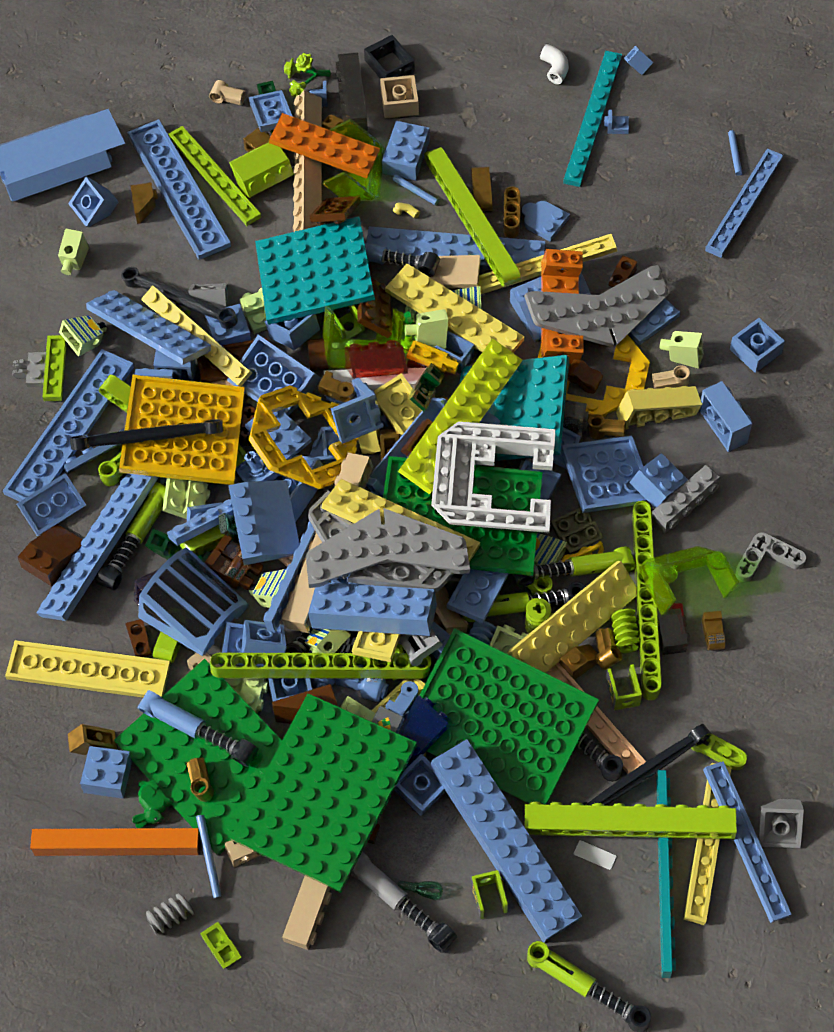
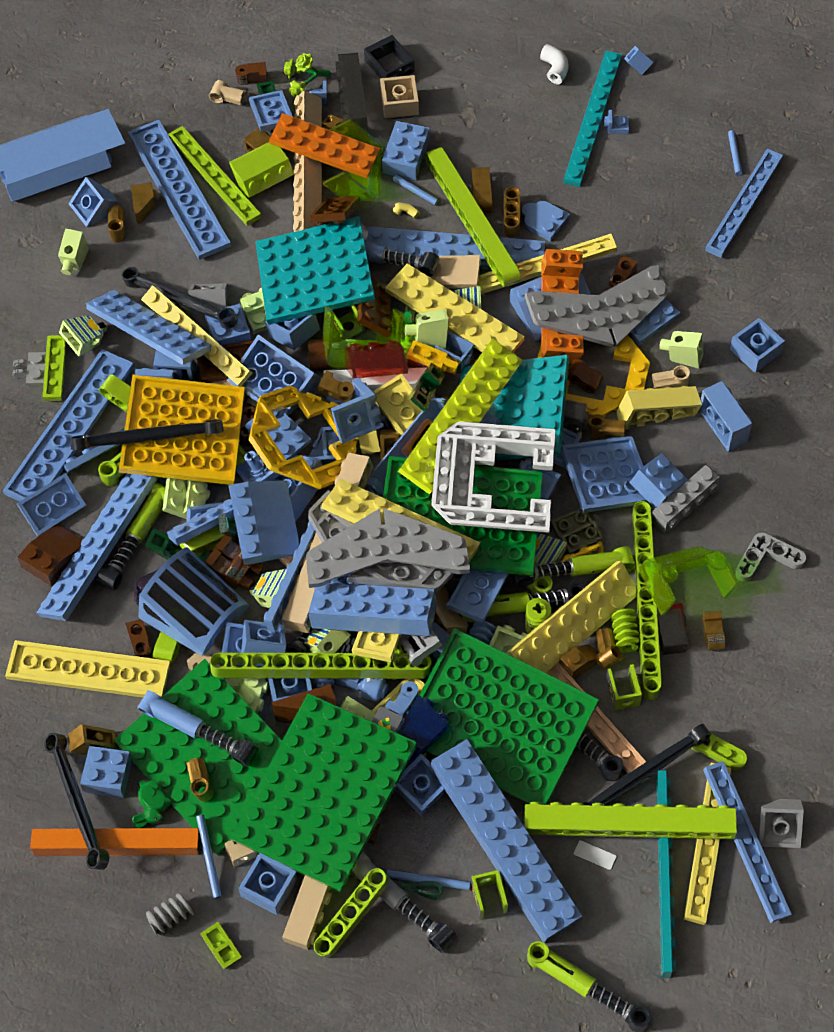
(76, 802): none -> black piece
(116, 223): none -> pearl gold piece
(251, 73): none -> reddish brown leg
(268, 884): none -> medium blue brick
(341, 918): none -> lime beam
(419, 878): none -> medium blue bar

